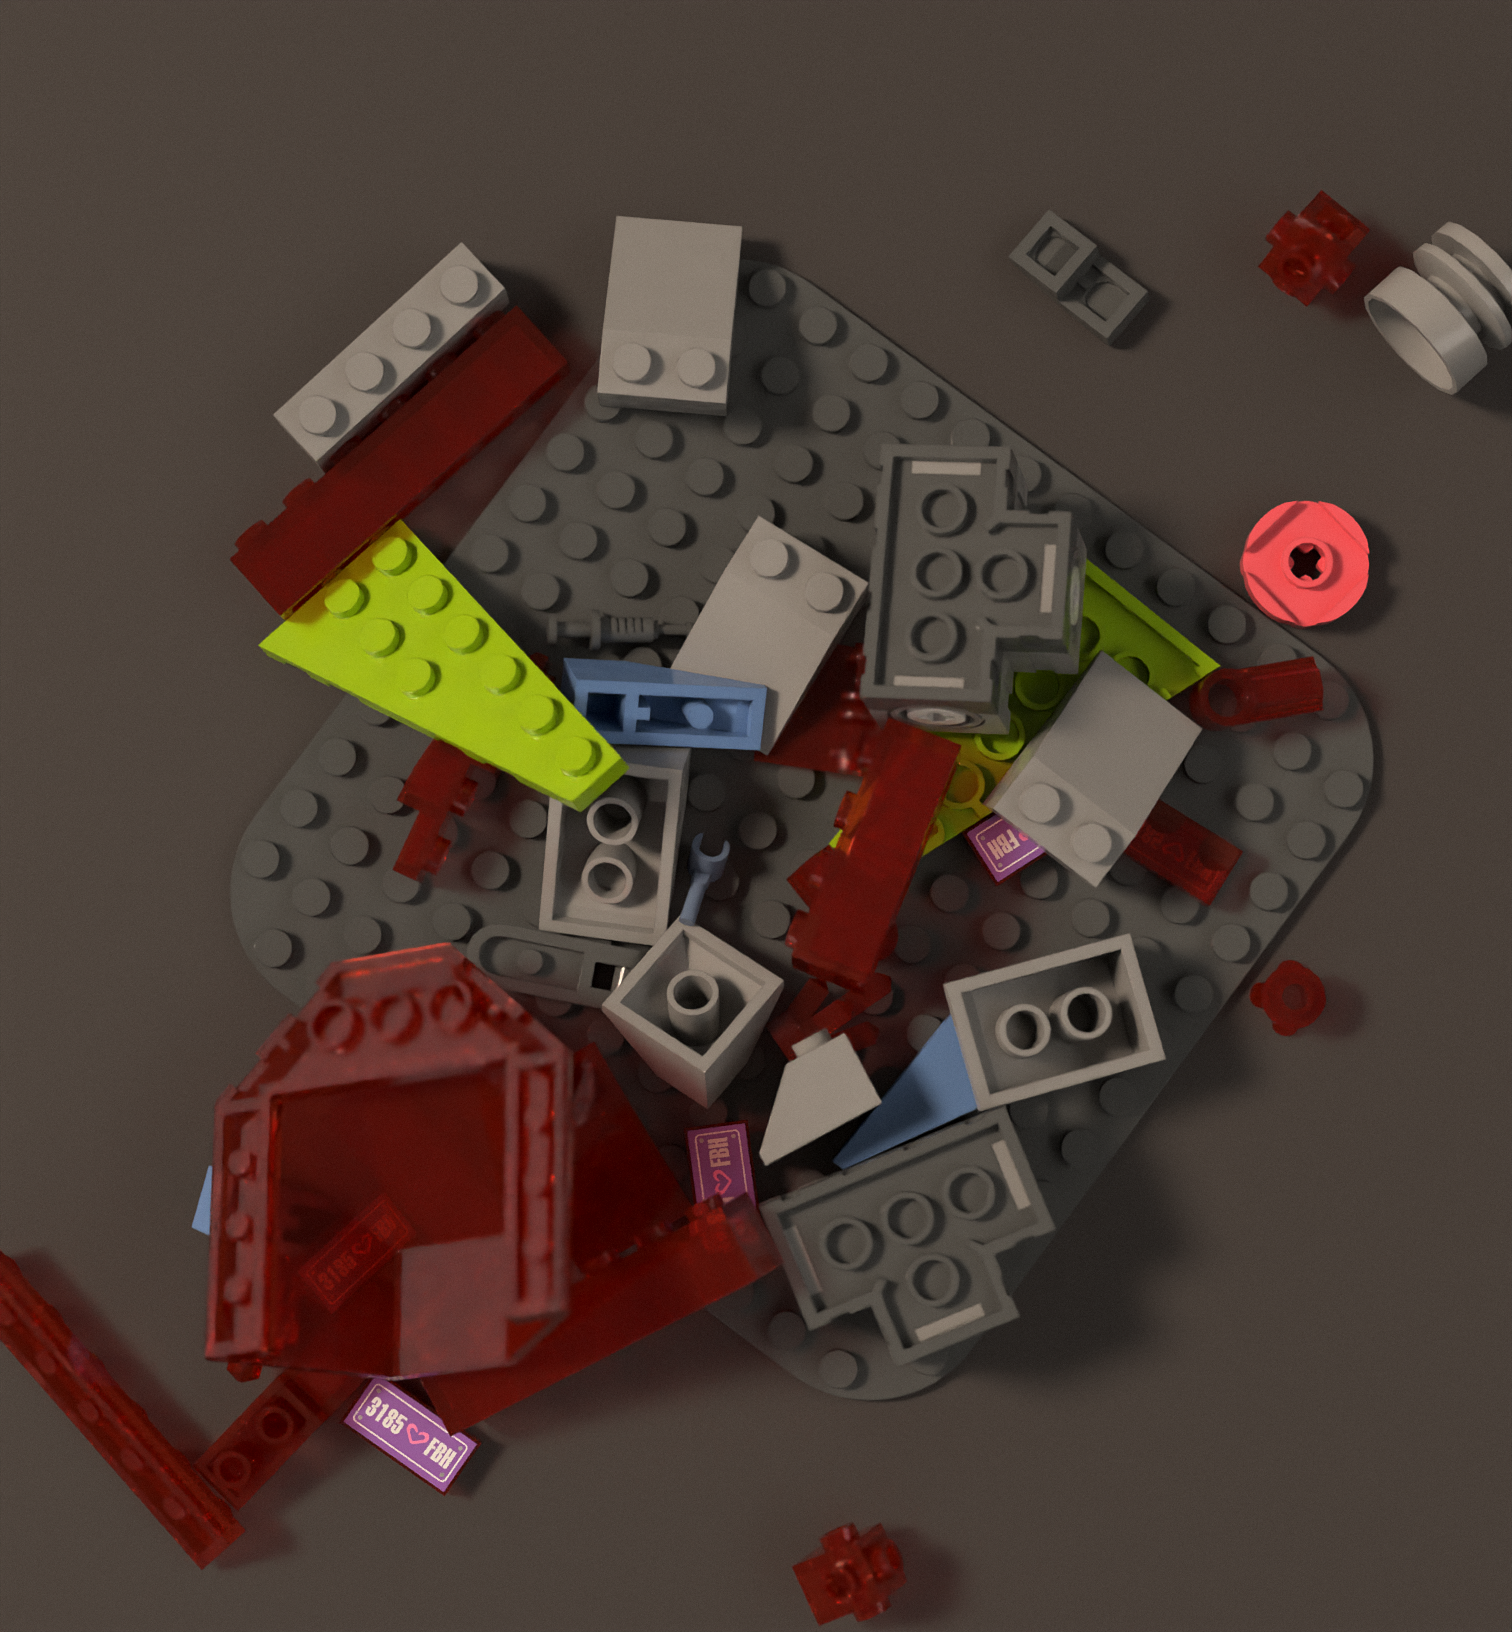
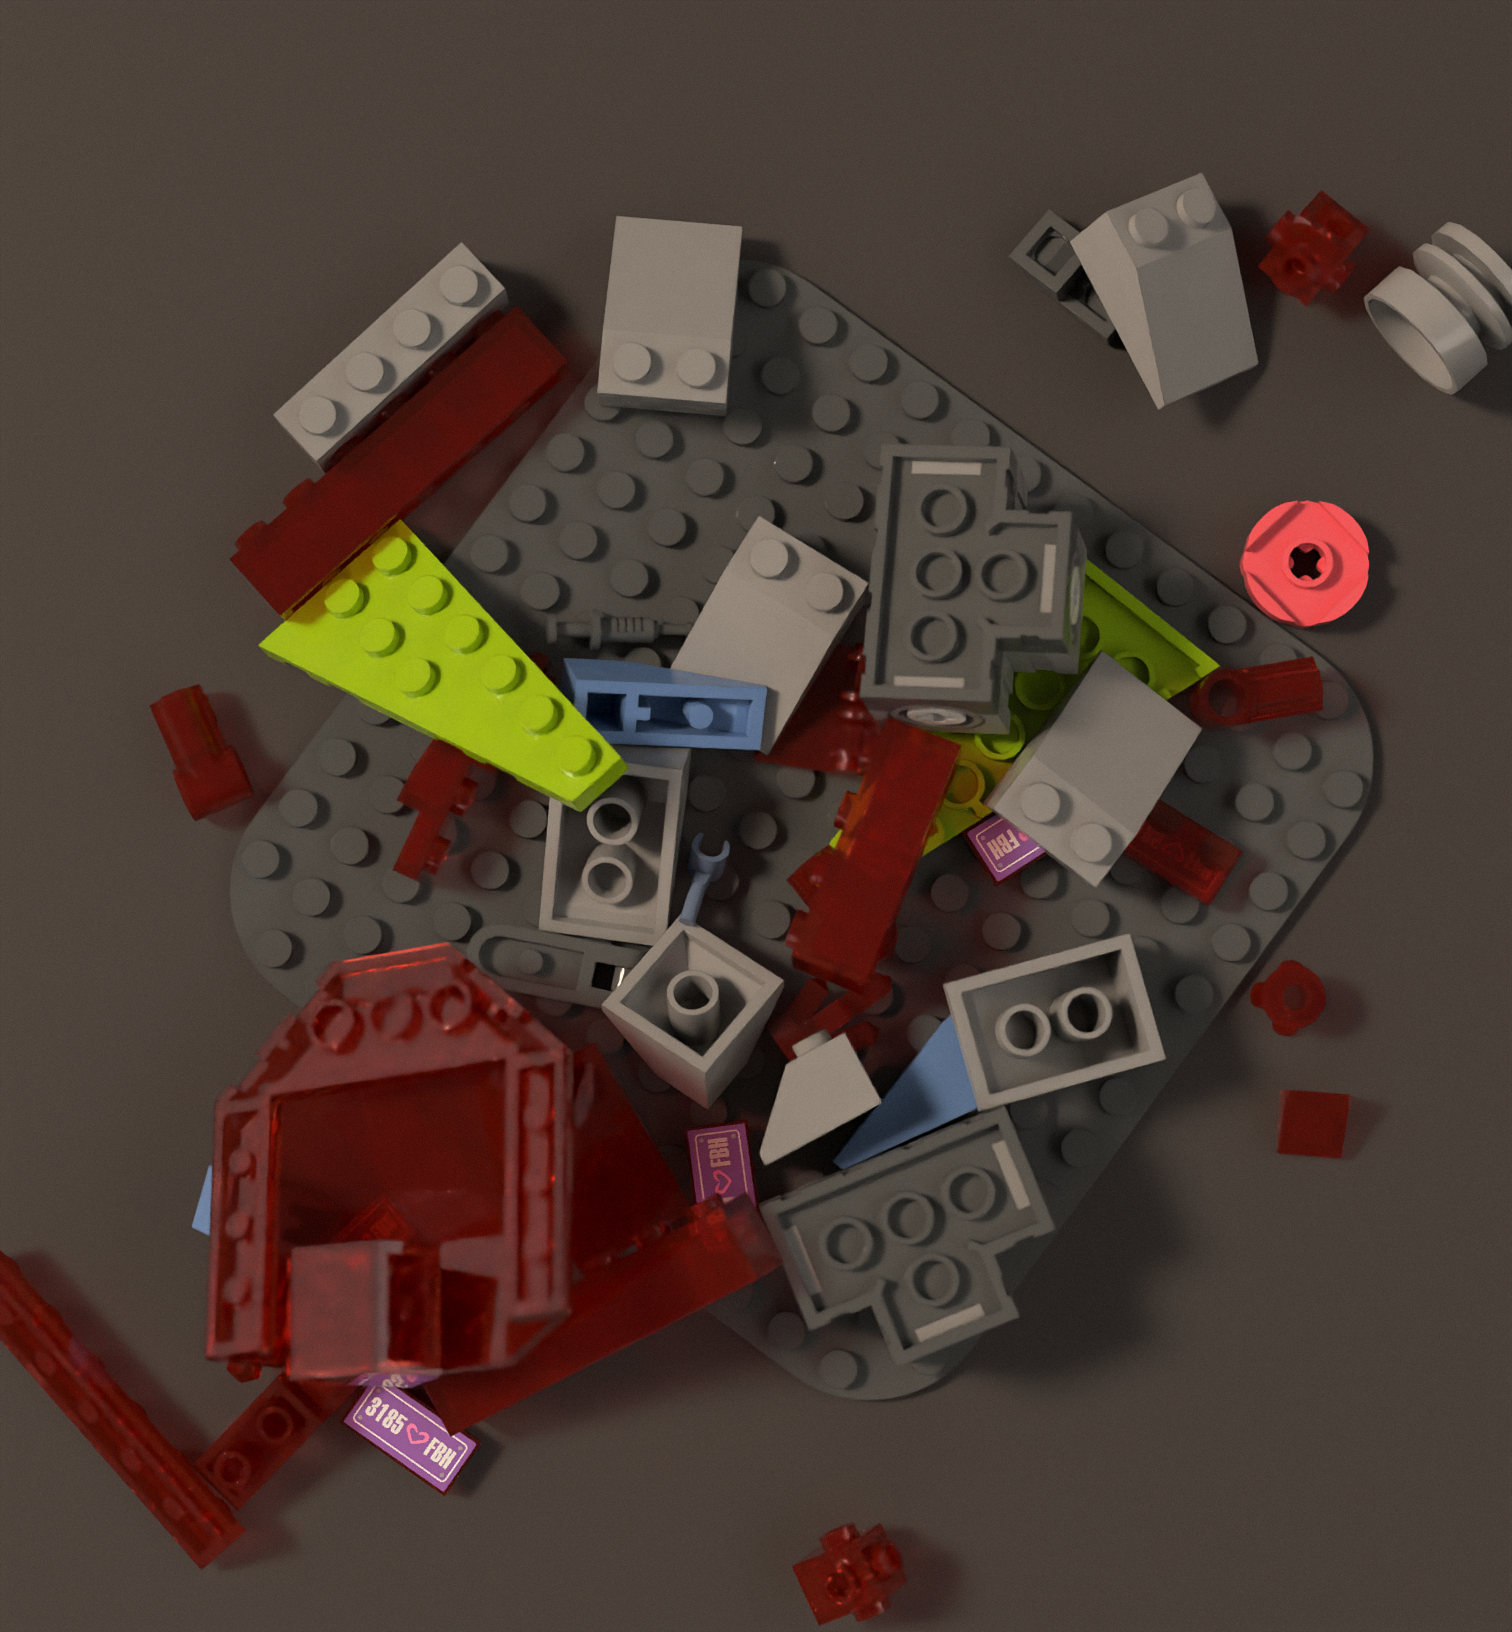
(206, 767): none -> clear red piece
(364, 1313): none -> clear red slope
(1172, 288): none -> light grey slope
(1312, 1123): none -> clear red slope

